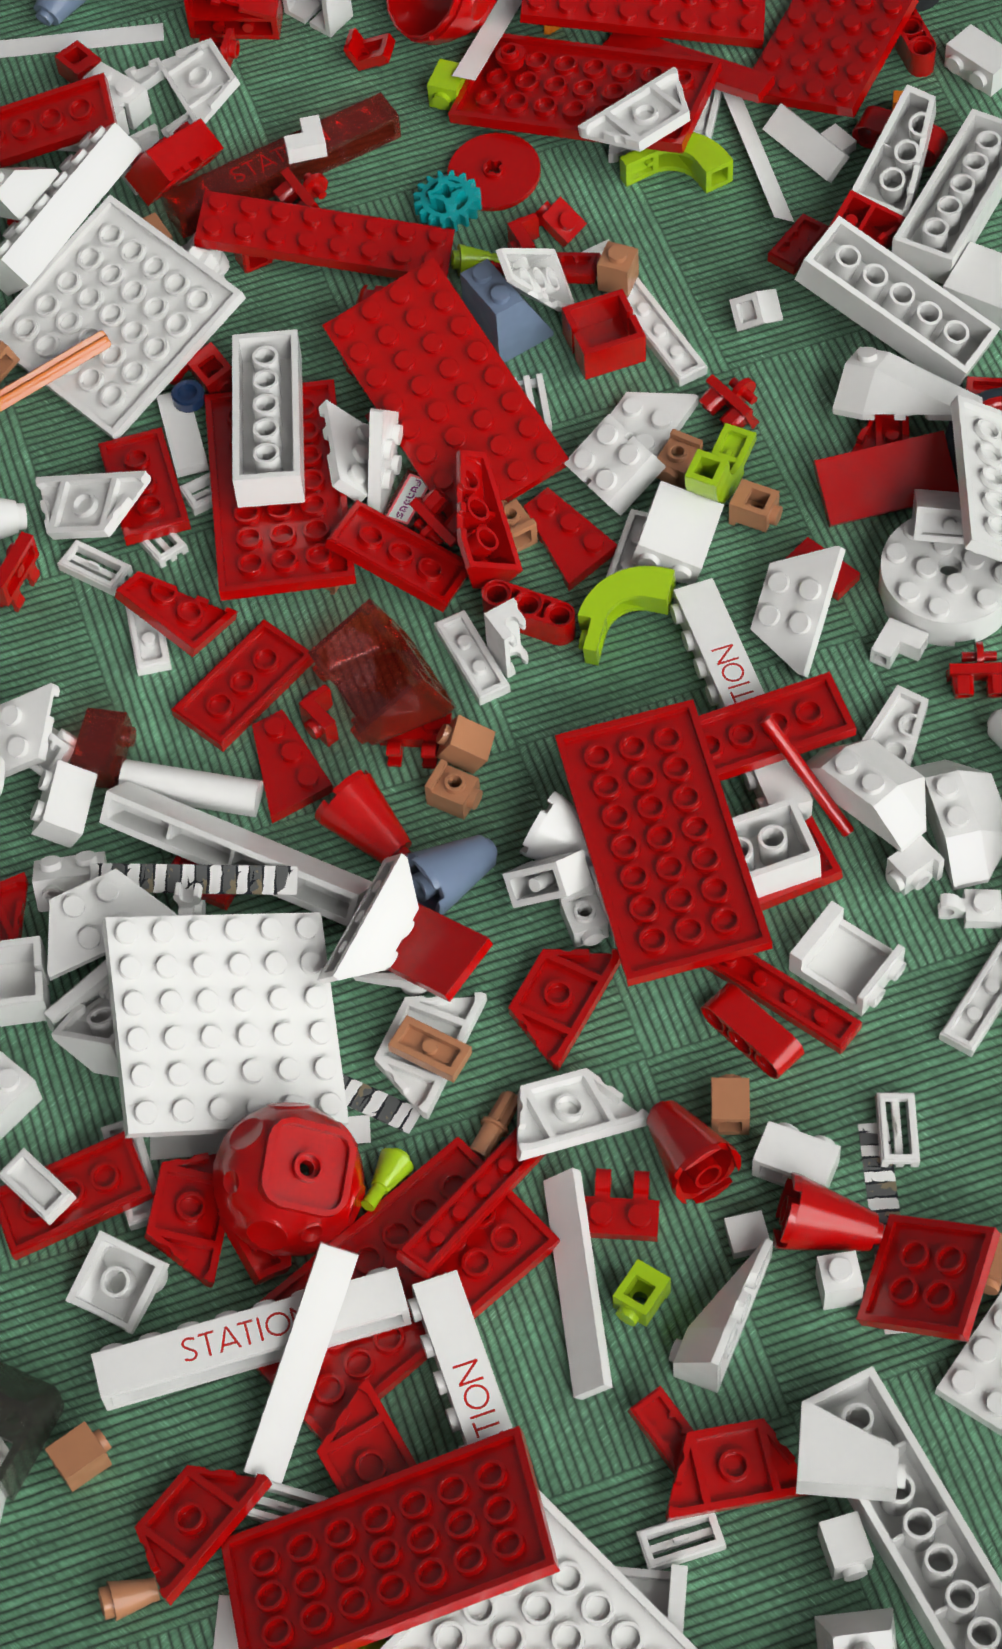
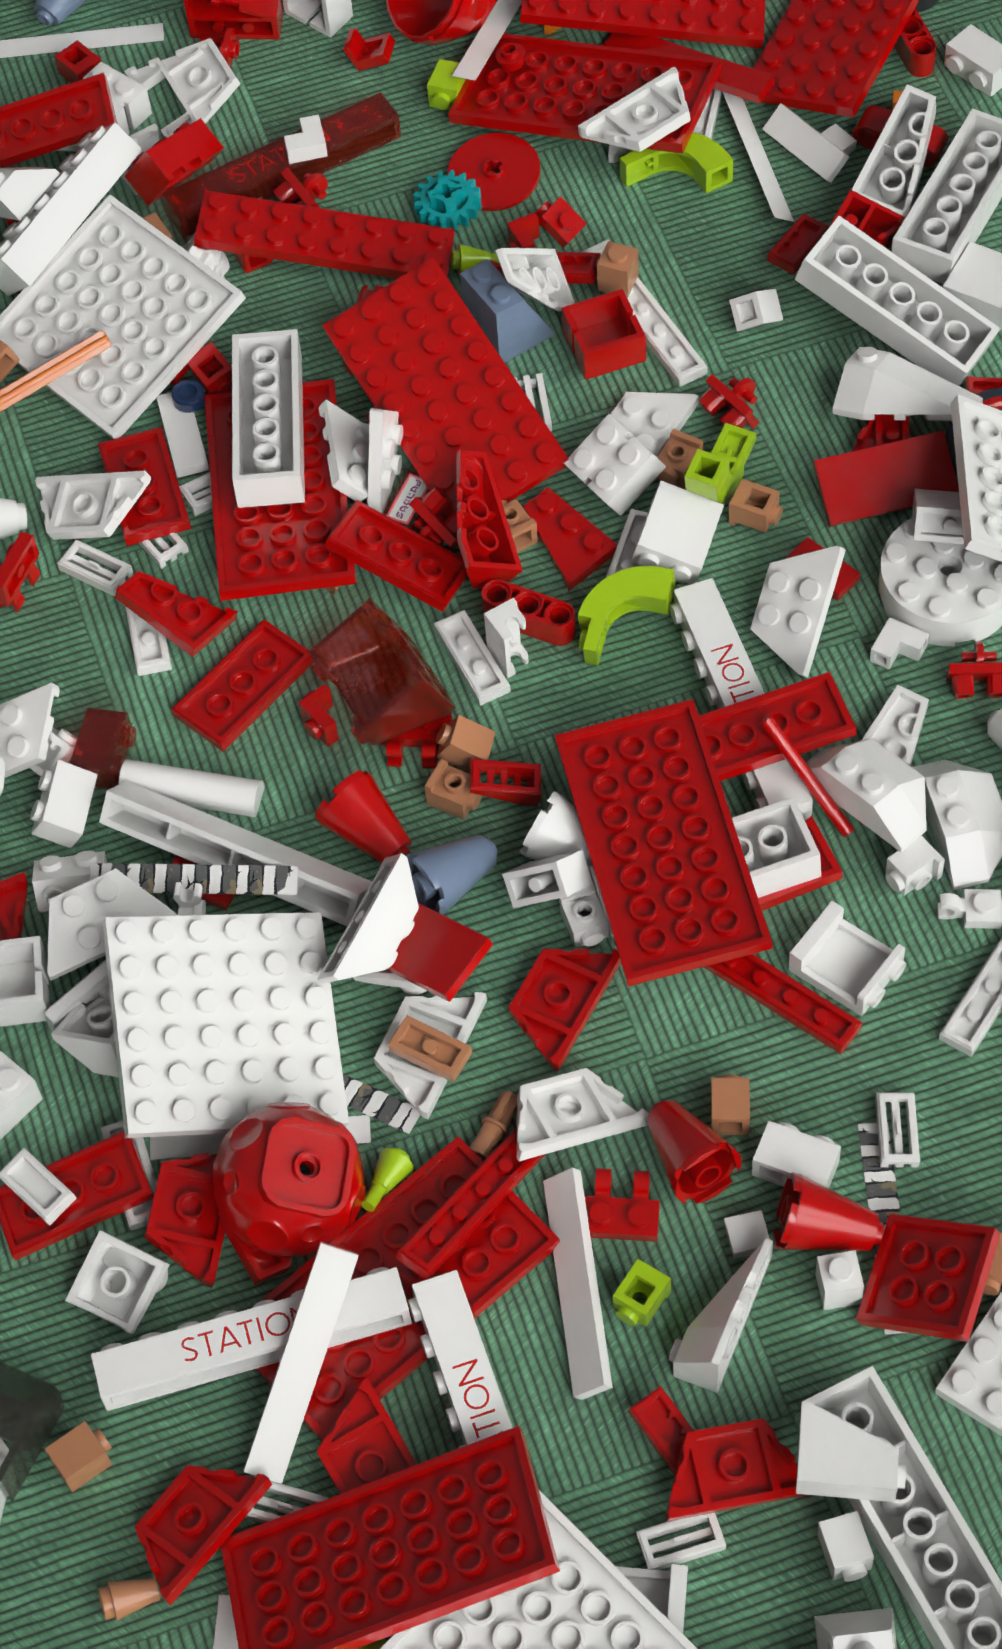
(287, 767): red wing -> none
(514, 770): none -> red slope
(752, 1030): red beam -> none

